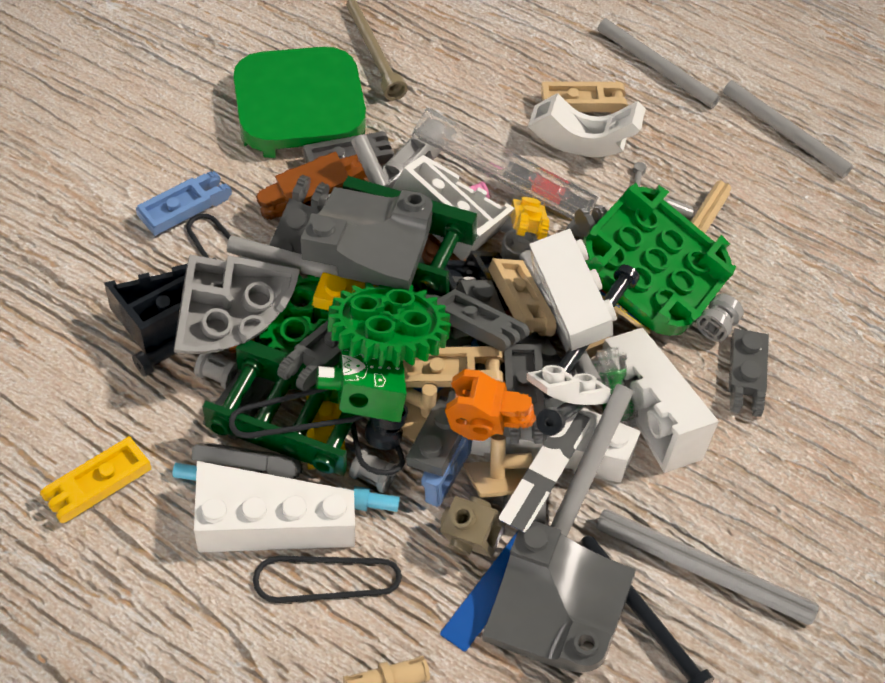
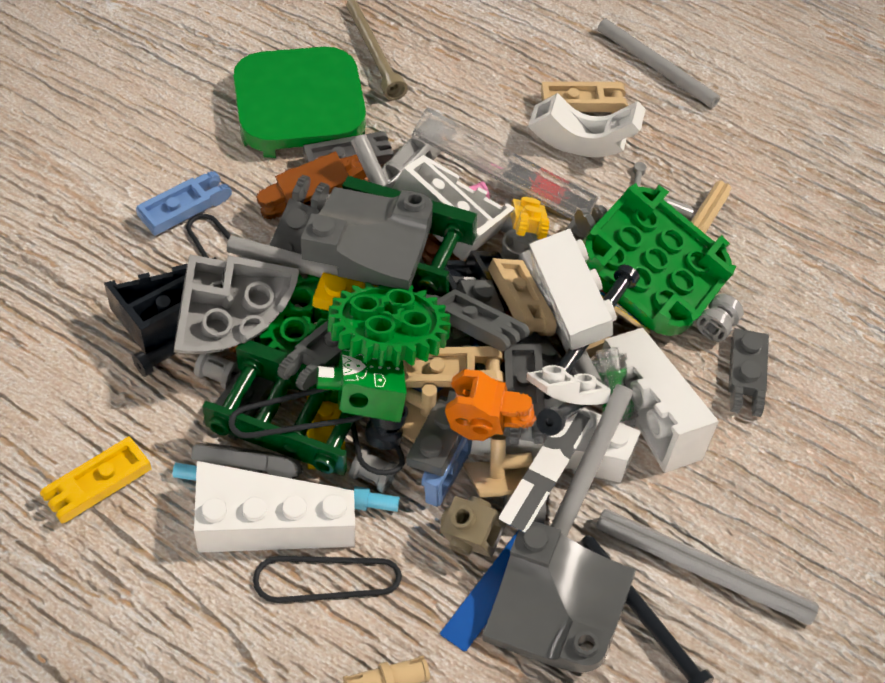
(788, 129): light grey piece -> none

